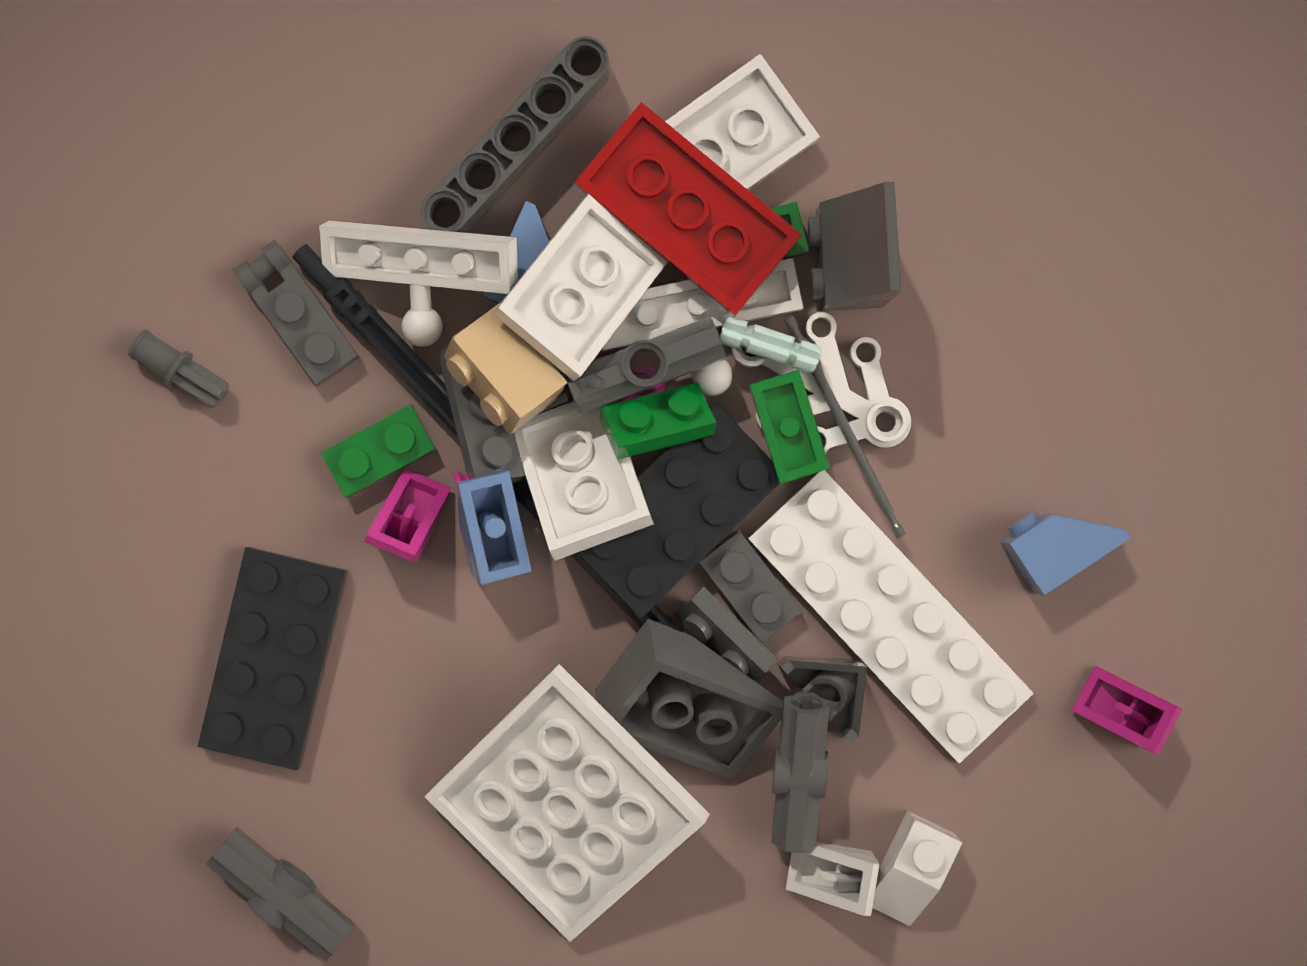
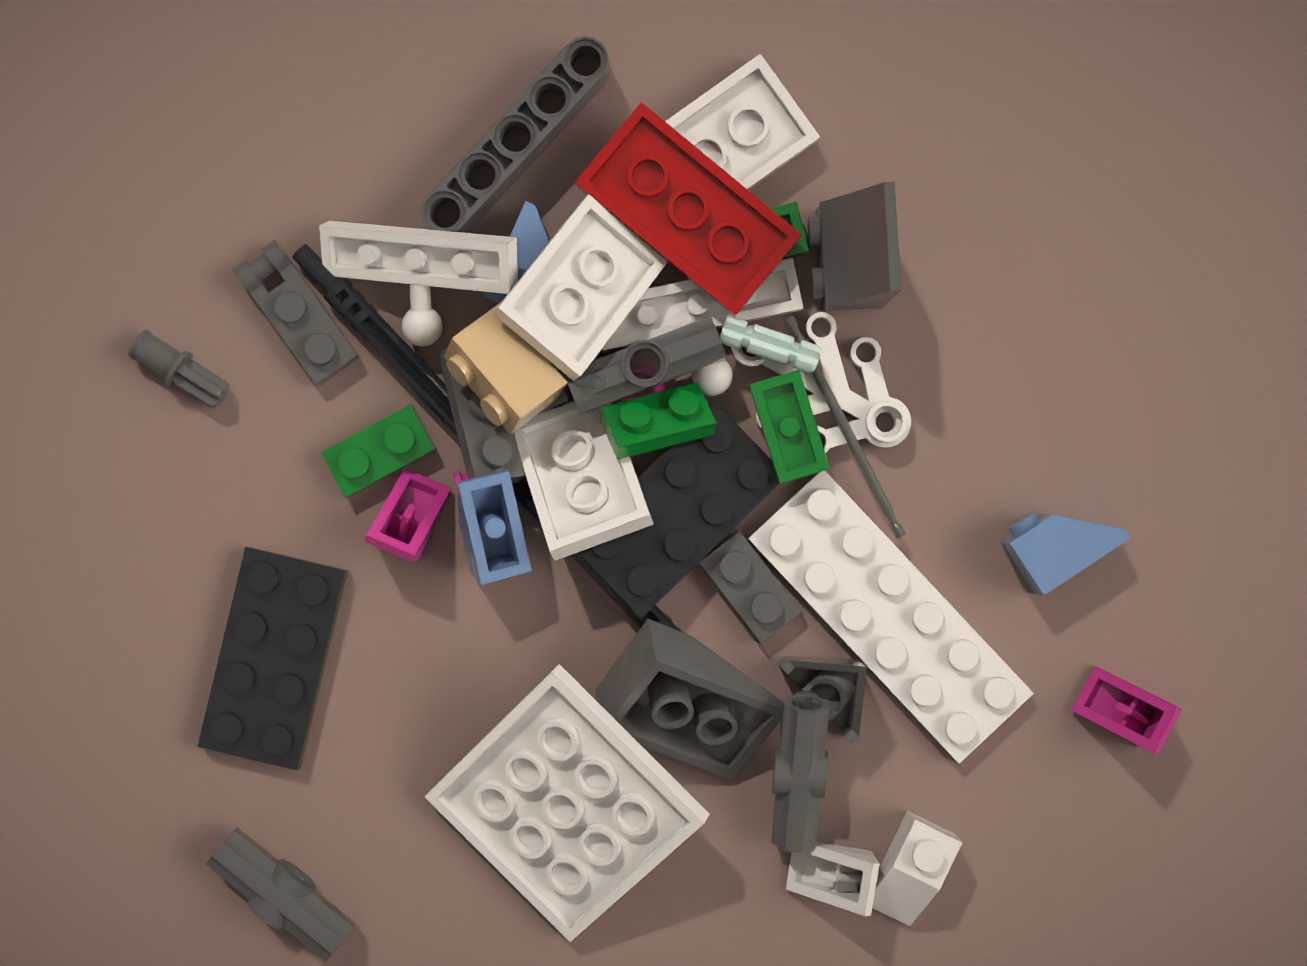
(724, 634): dark grey plate -> none

